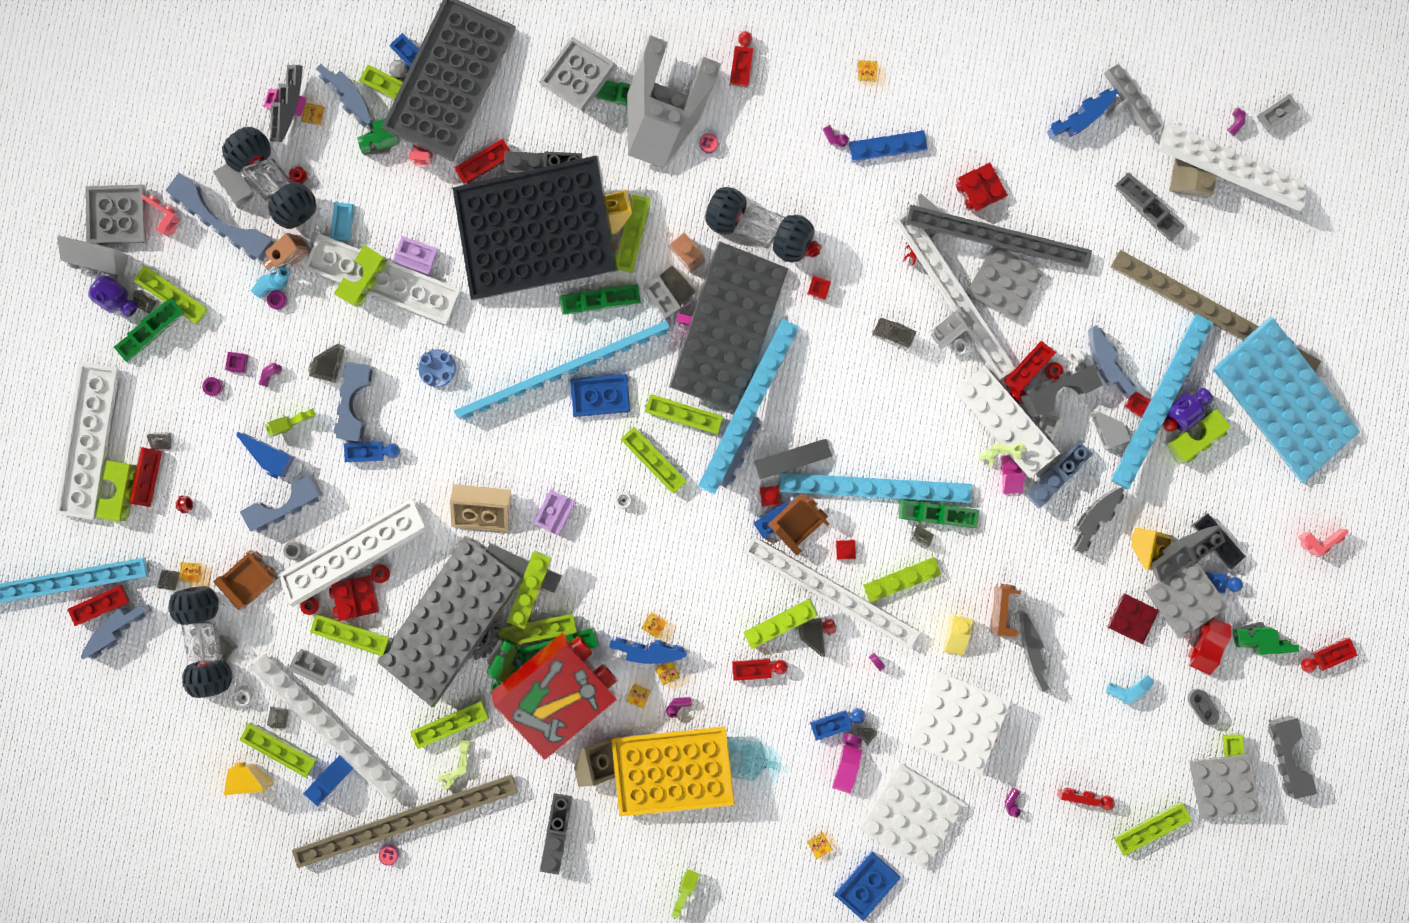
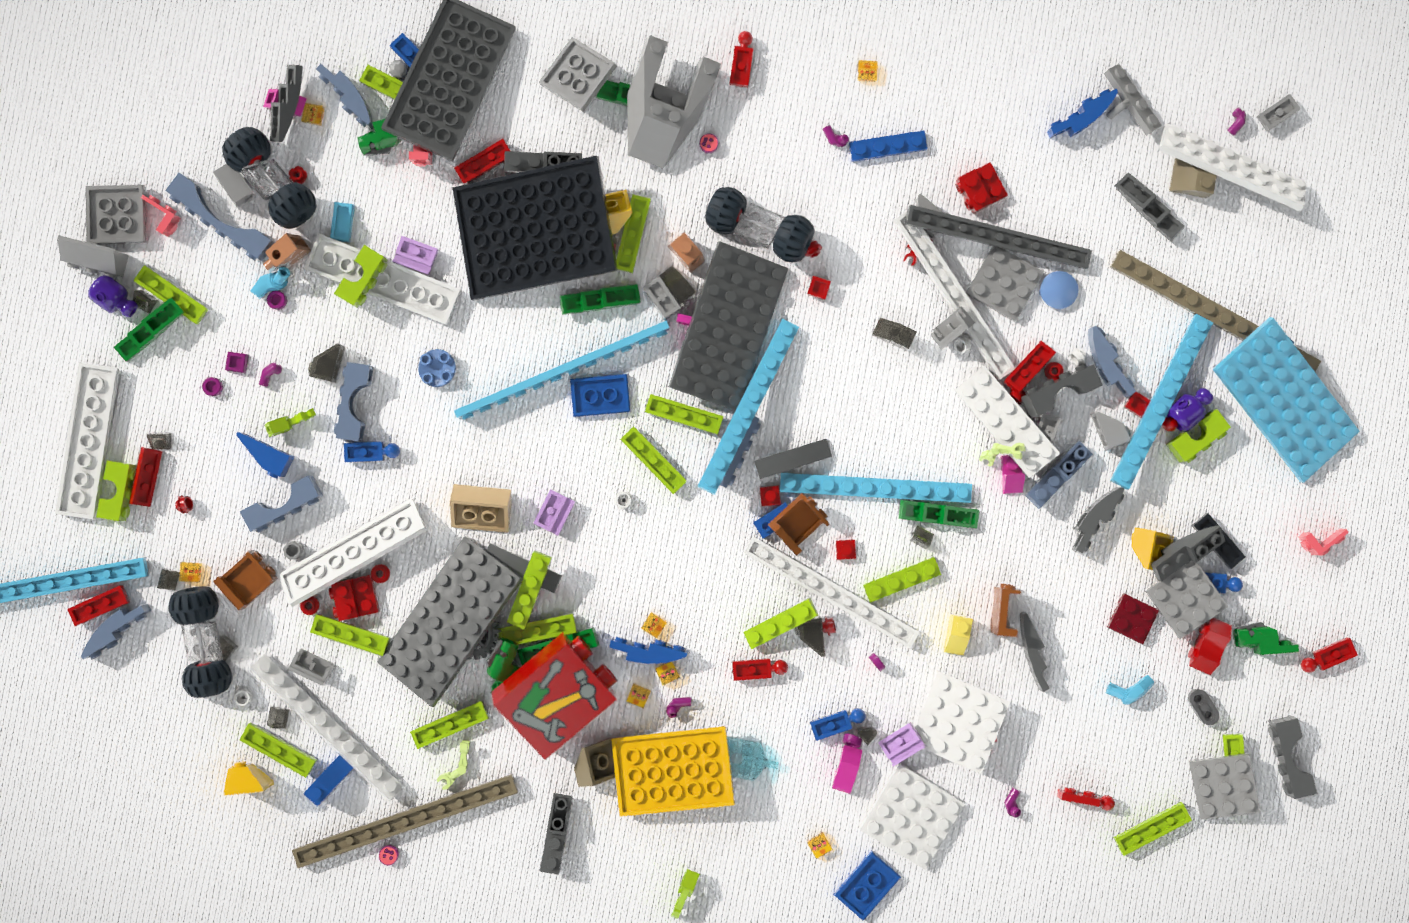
(902, 744): none -> lavender plate
(1059, 290): none -> medium blue dish

